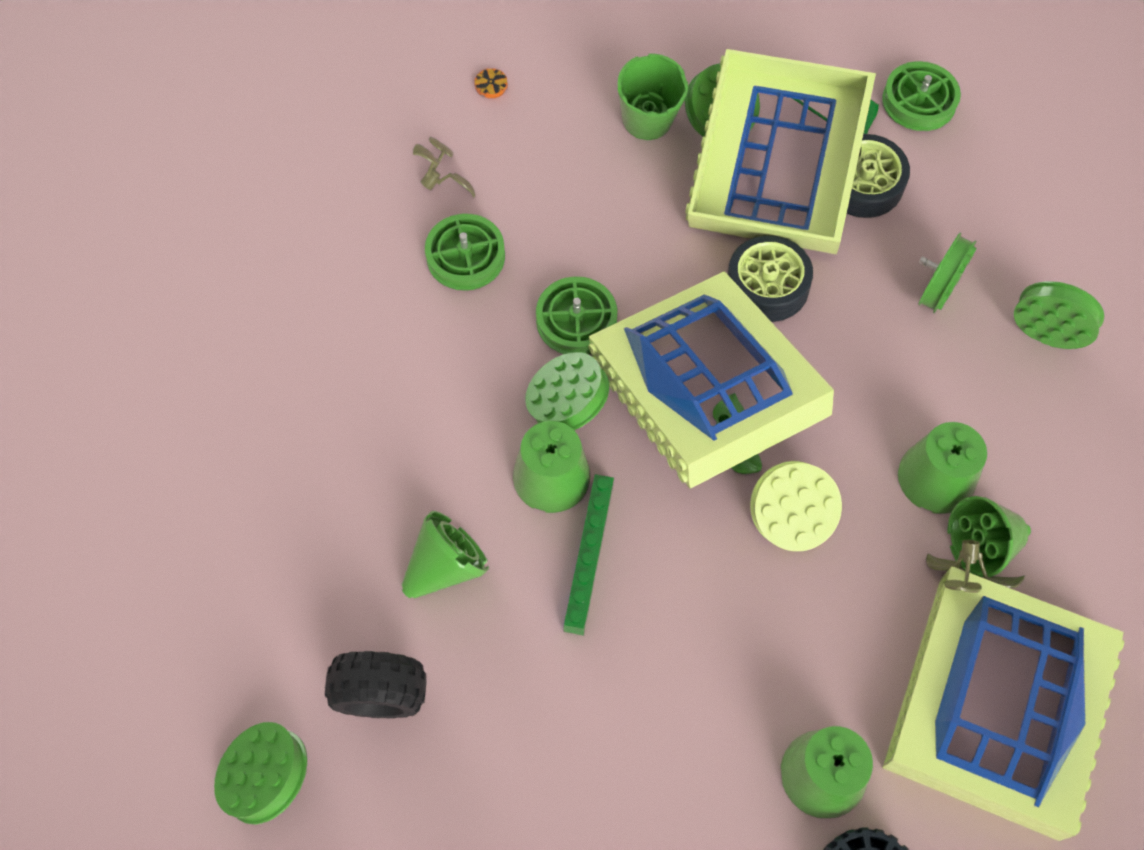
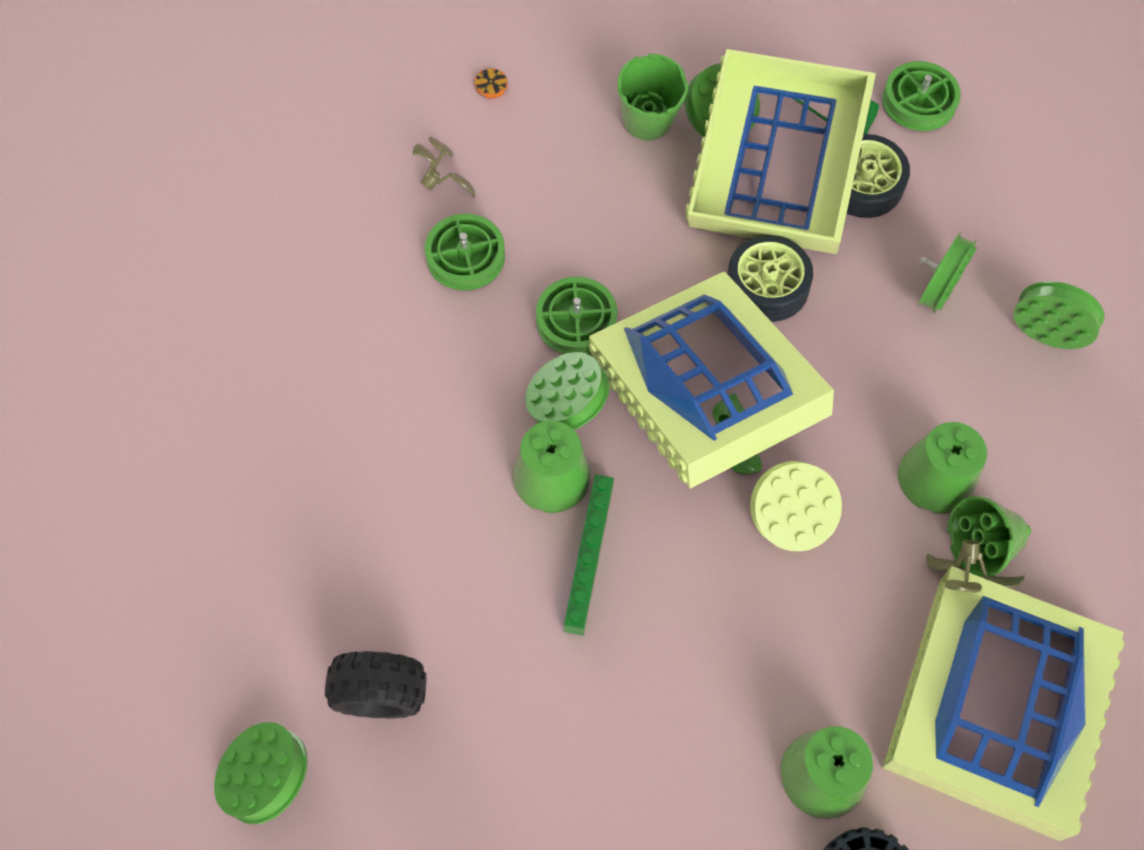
(442, 558): bright green cone -> none

